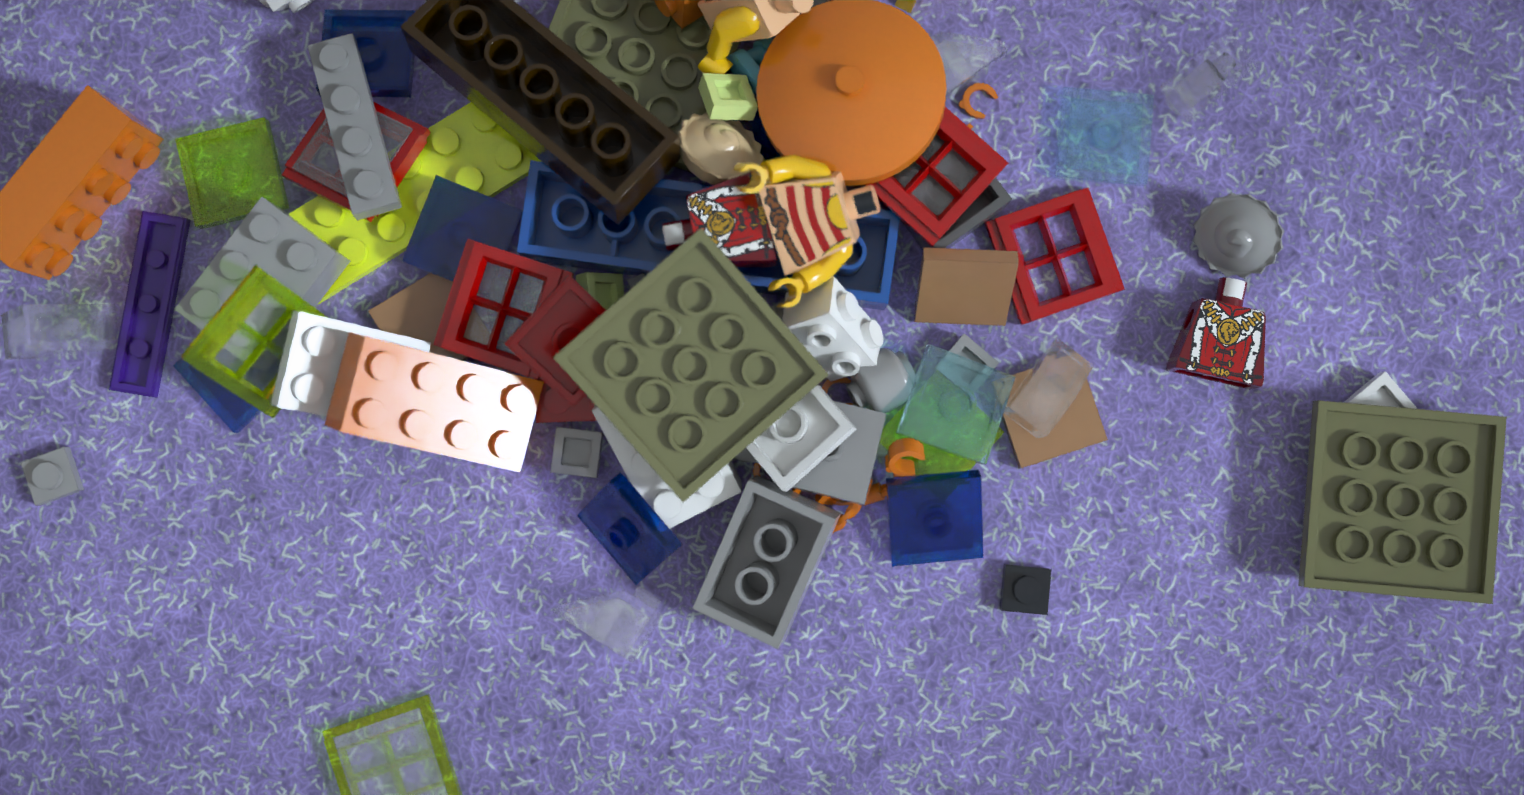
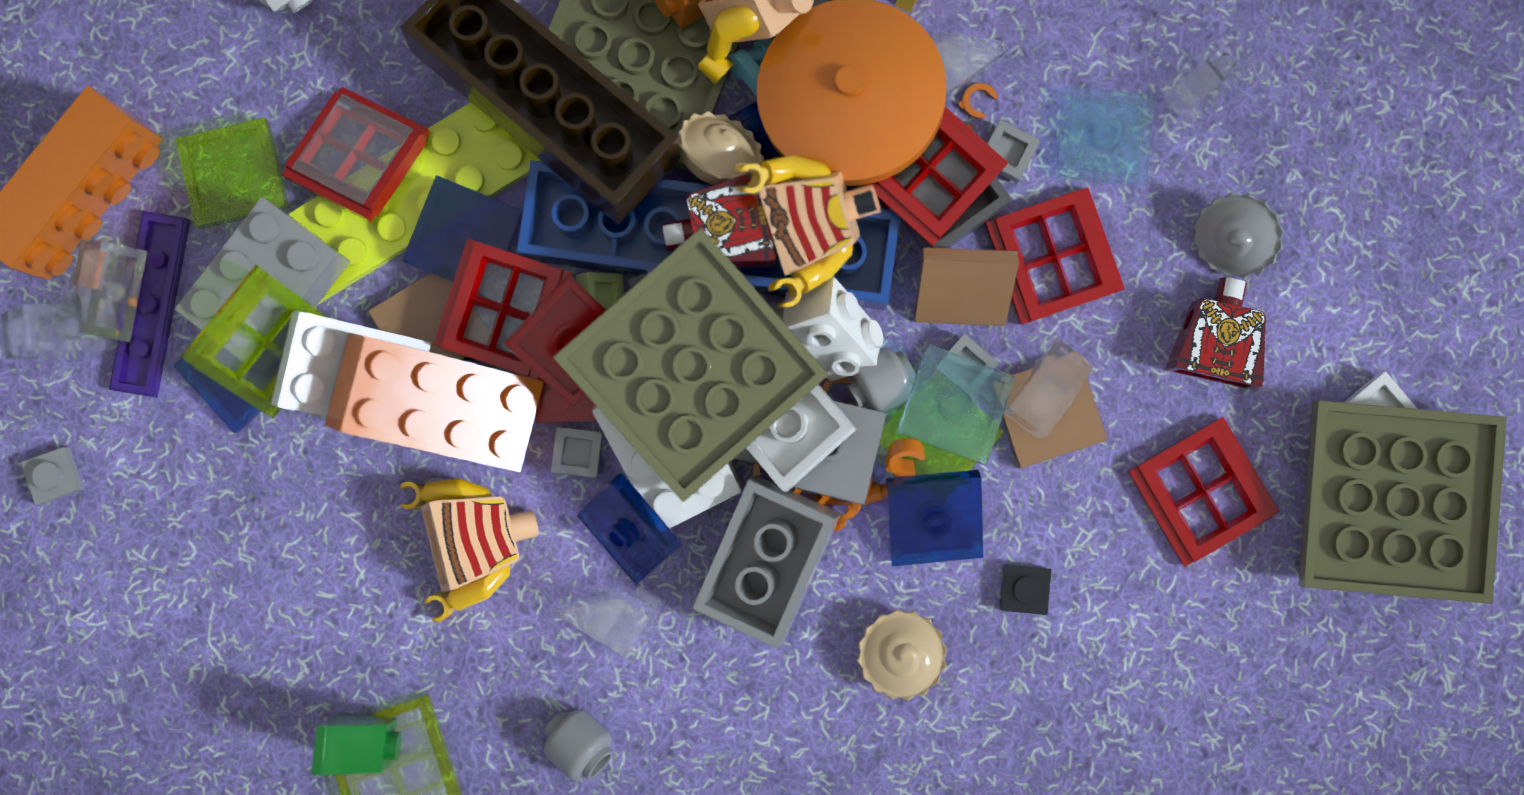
(107, 288): none -> clear slope
(354, 127): light grey plate -> none
(355, 745): none -> green slope
(381, 46): clear blue plate -> none
(469, 539): none -> torso
(577, 745): none -> light grey head
(727, 96): yellowish green plate -> none
(902, 655): none -> tan piece
(1015, 147): none -> light grey plate
(1238, 471): none -> red piece

